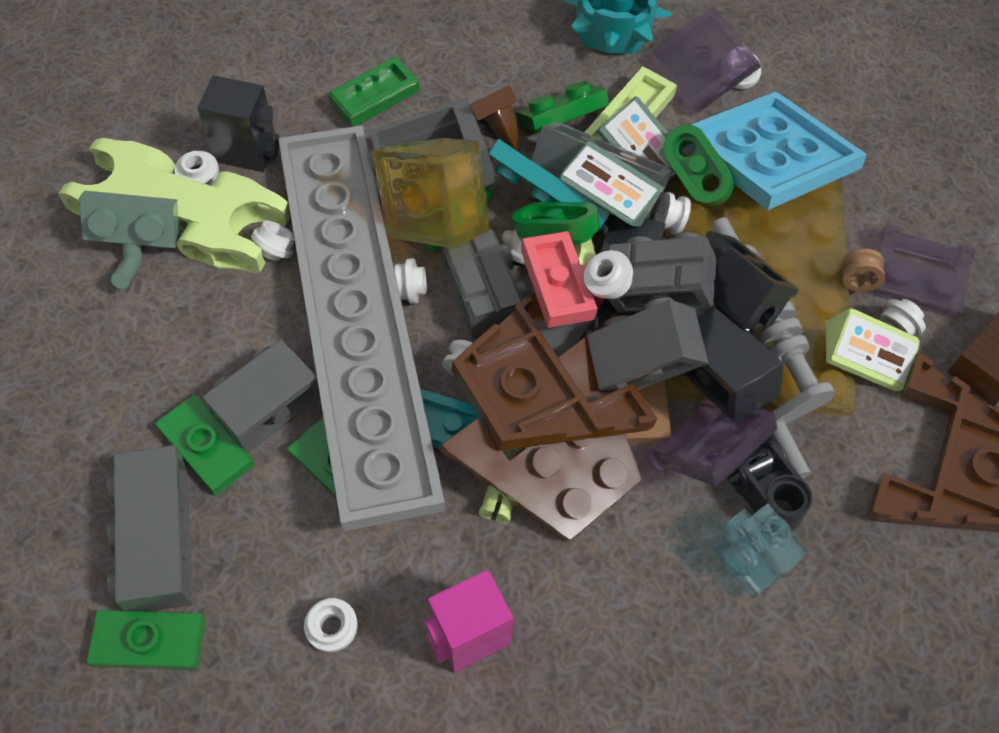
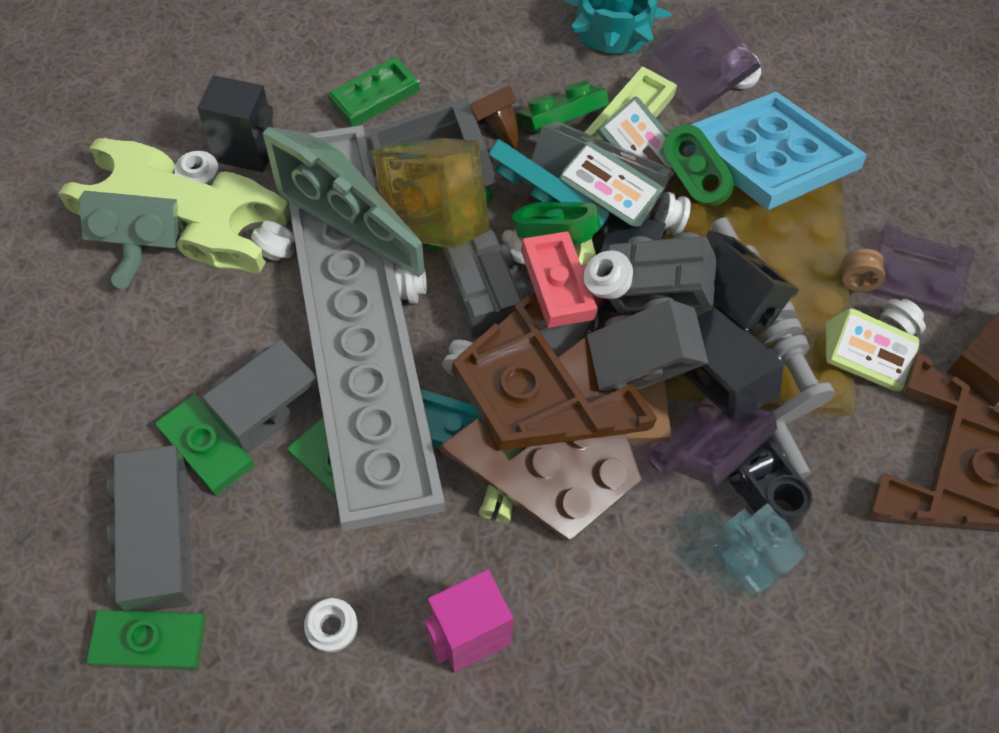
(331, 189): none -> sand green wedge

